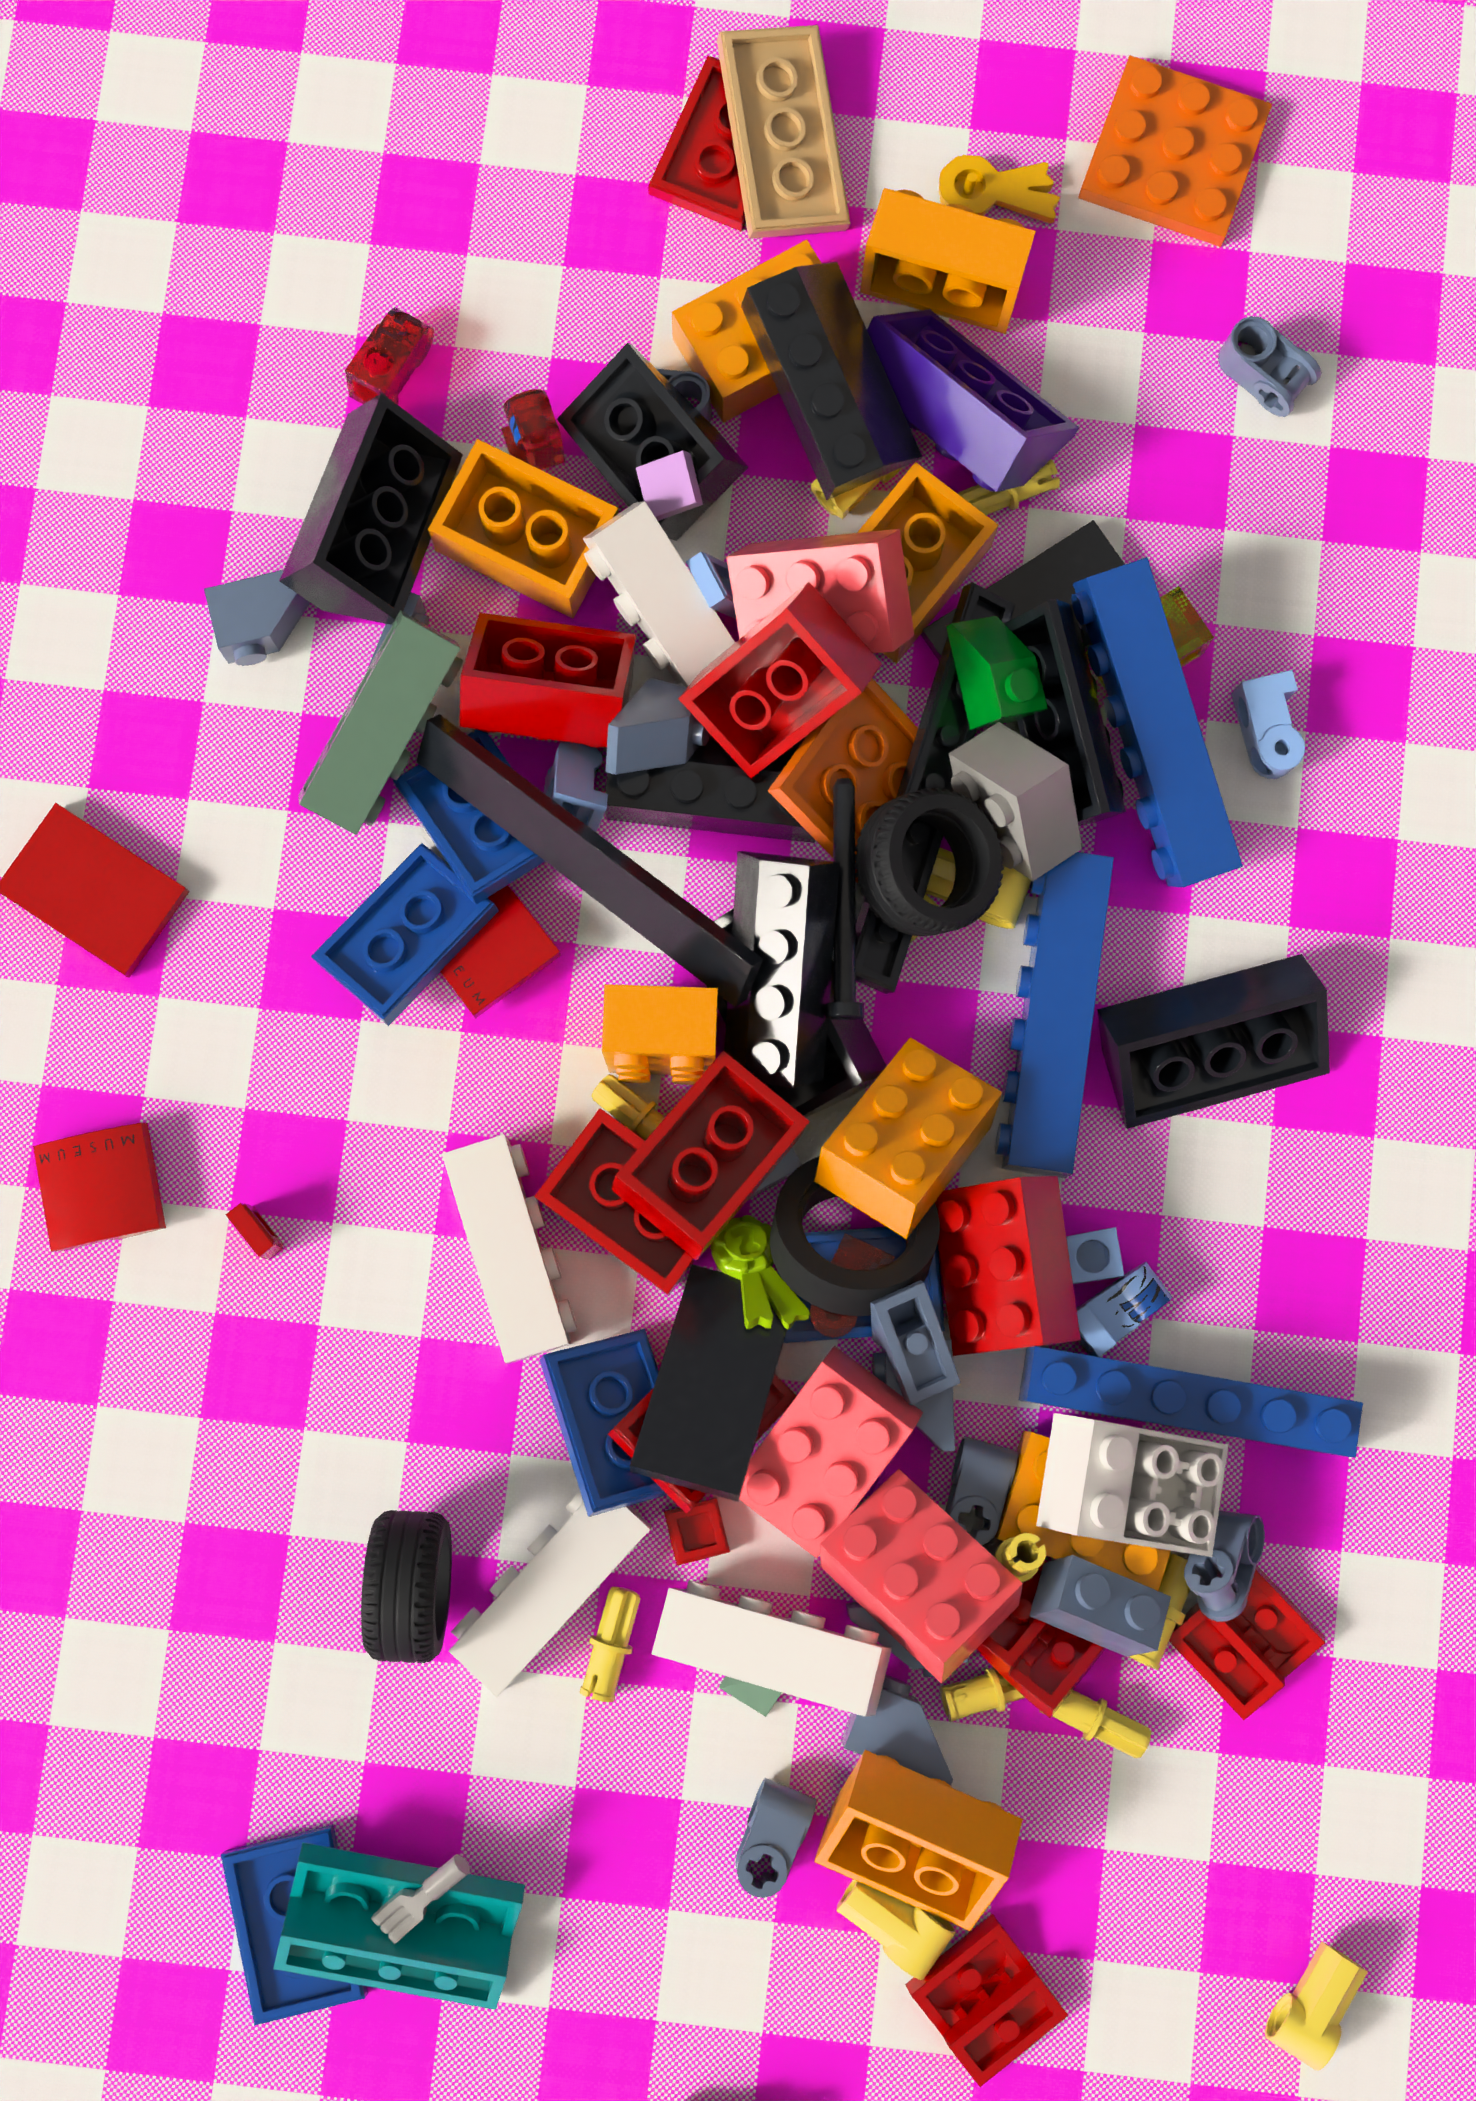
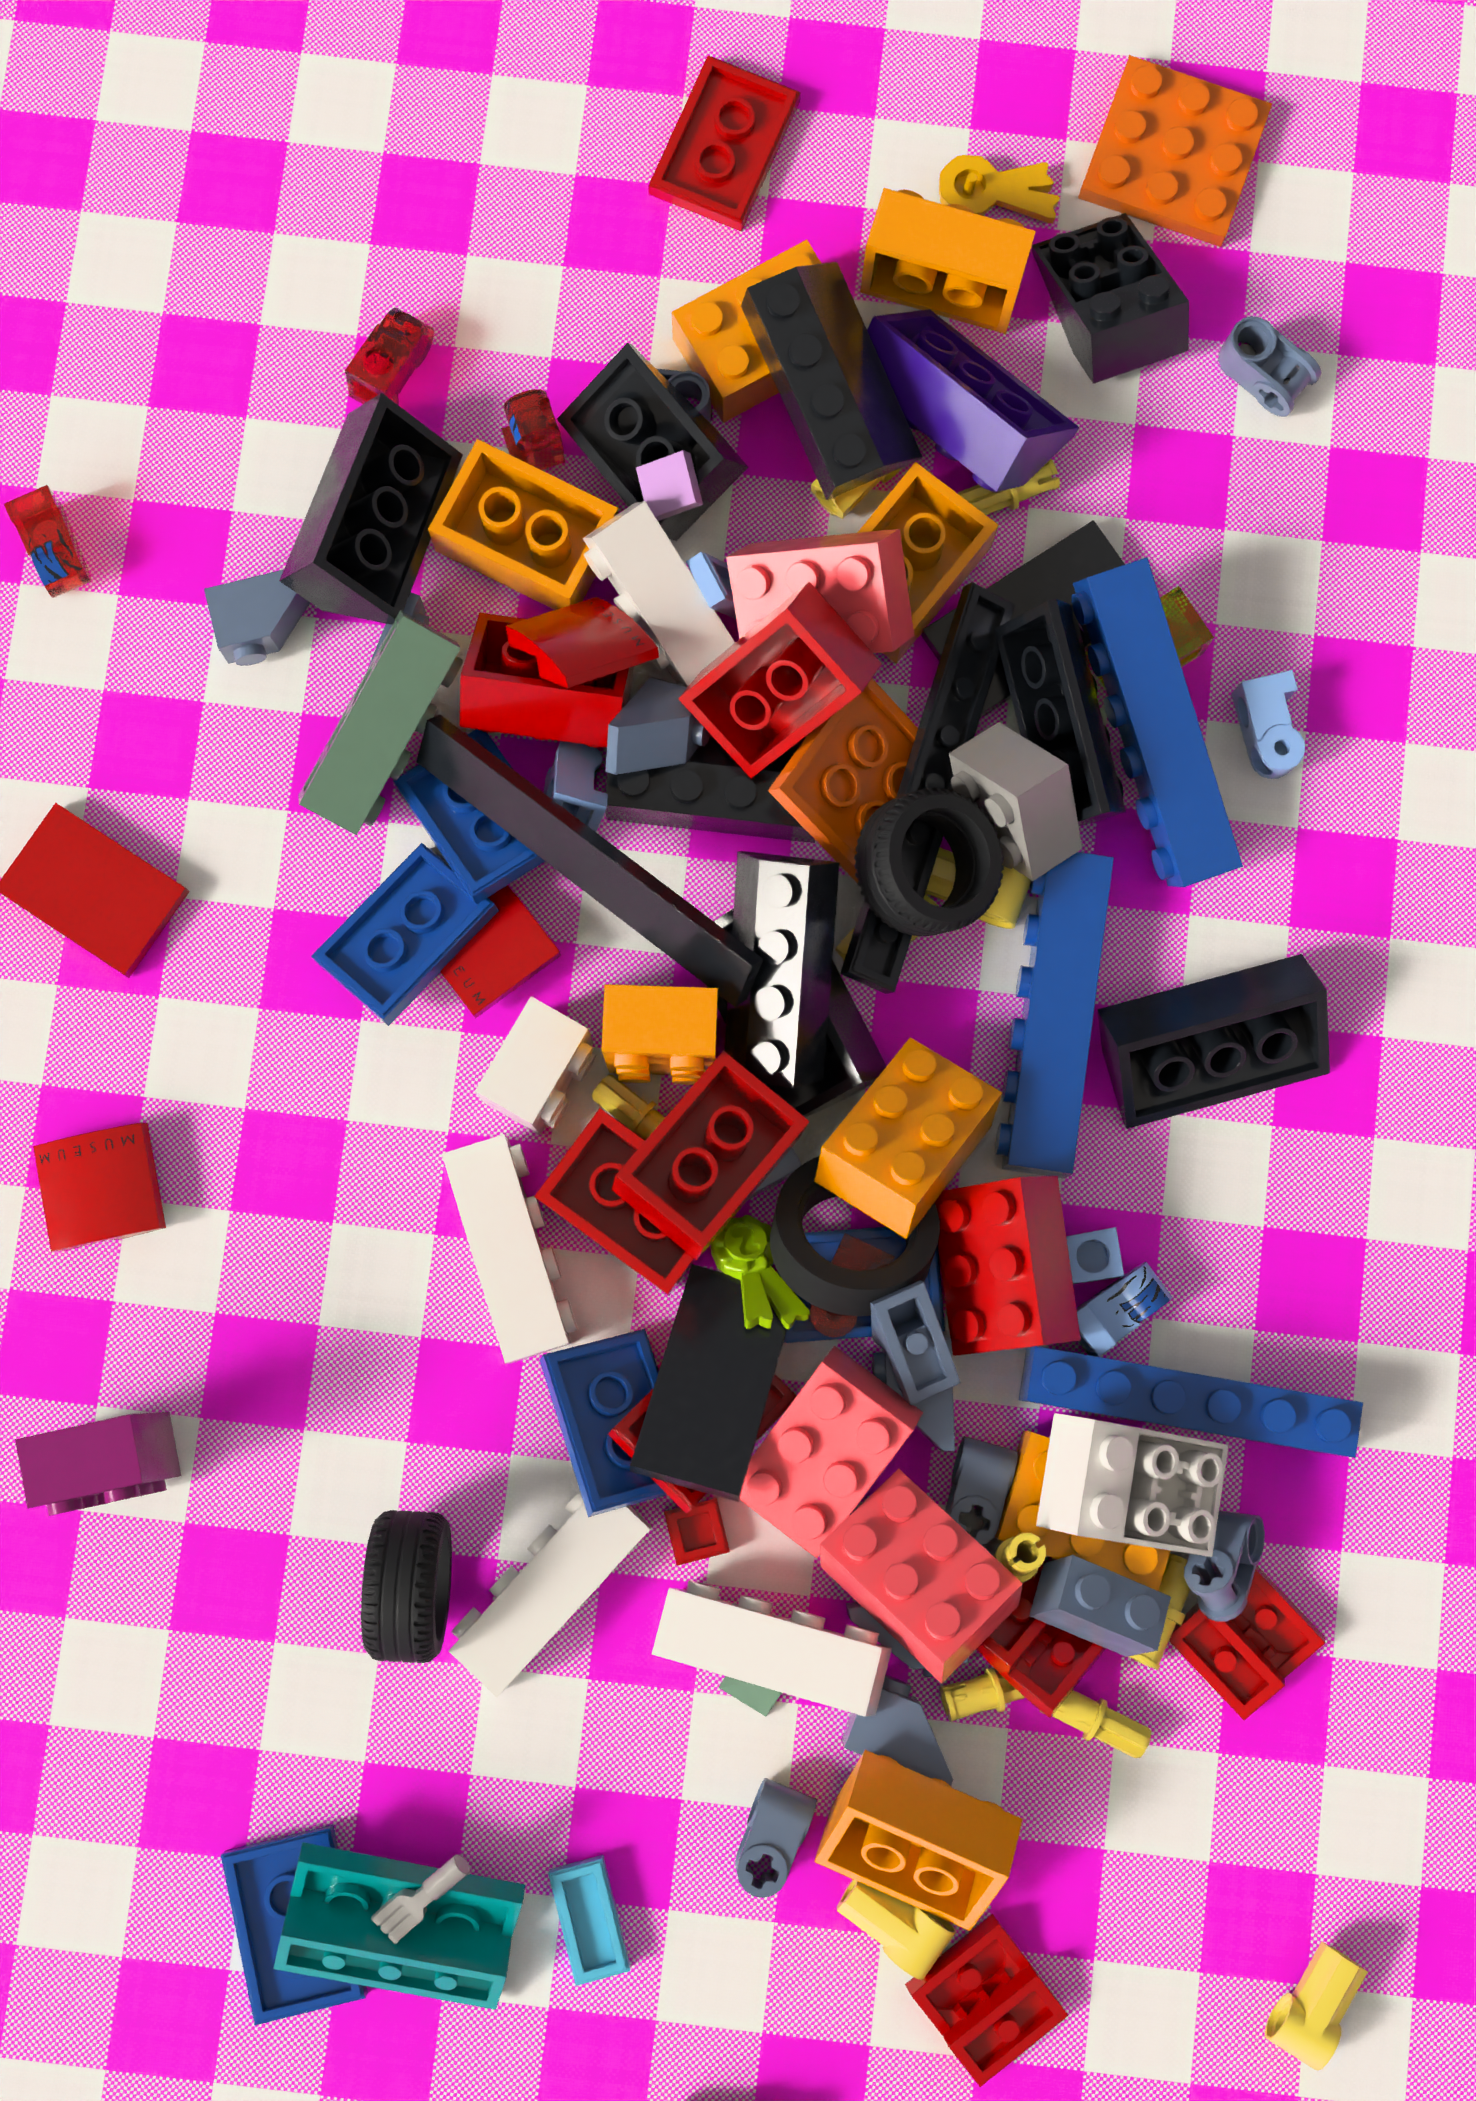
(49, 540): none -> clear red leg
(98, 1462): none -> magenta brick
(255, 1230): red tile -> none
(537, 1067): none -> white brick
(582, 642): none -> red slope
(589, 1920): none -> medium azure tile
(611, 1644): light yellow axle -> none
(783, 131): tan tile -> none
(844, 1002): black bar -> none
(995, 672): green slope -> none
(1113, 297): none -> black slope

